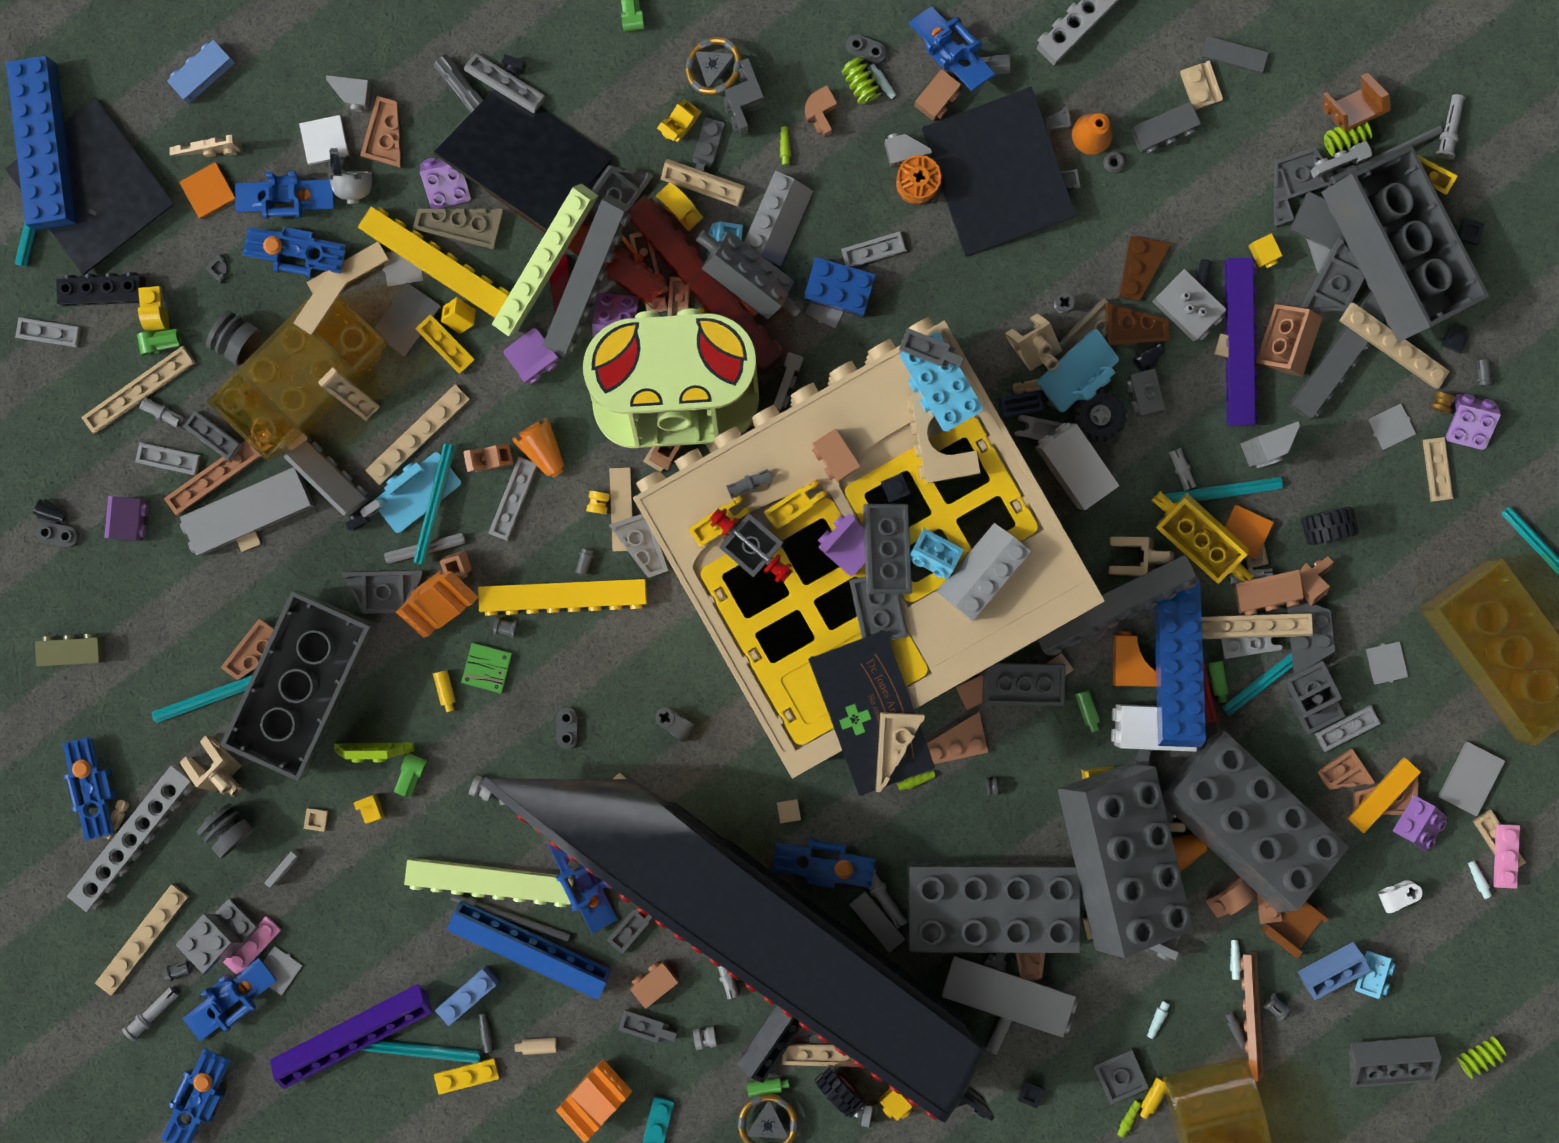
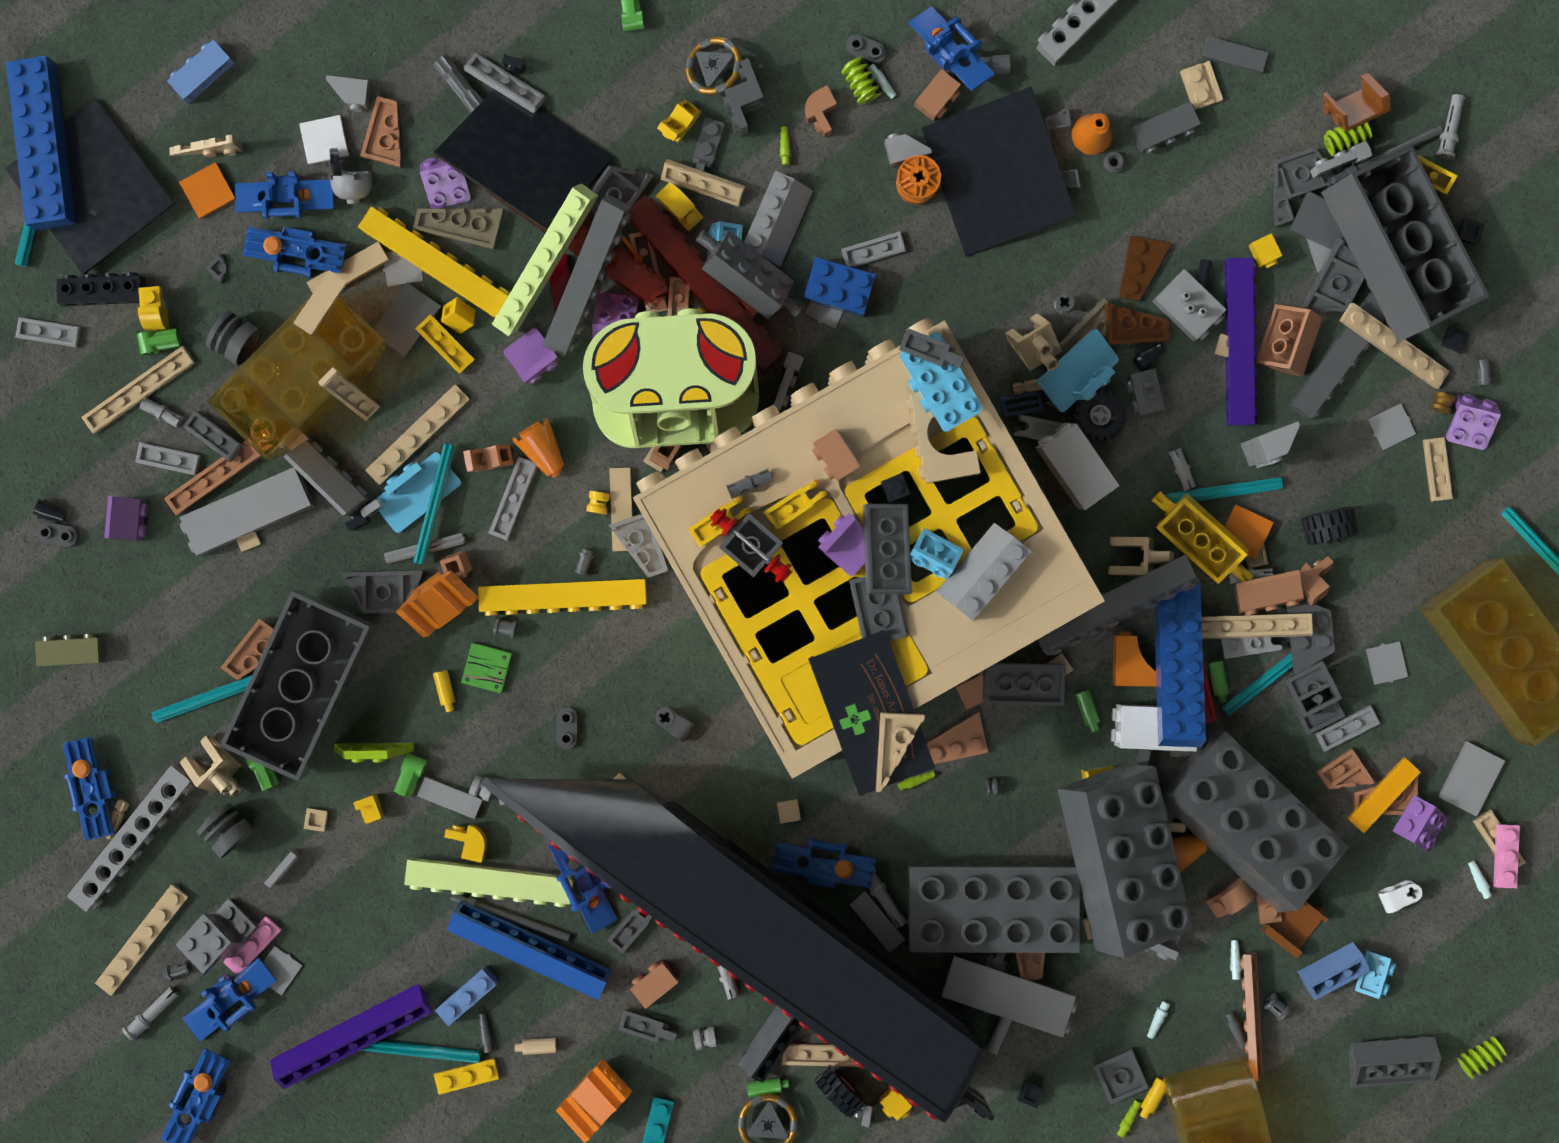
(266, 777): none -> bright green piece
(449, 797): none -> light grey tile
(474, 841): none -> yellow brick

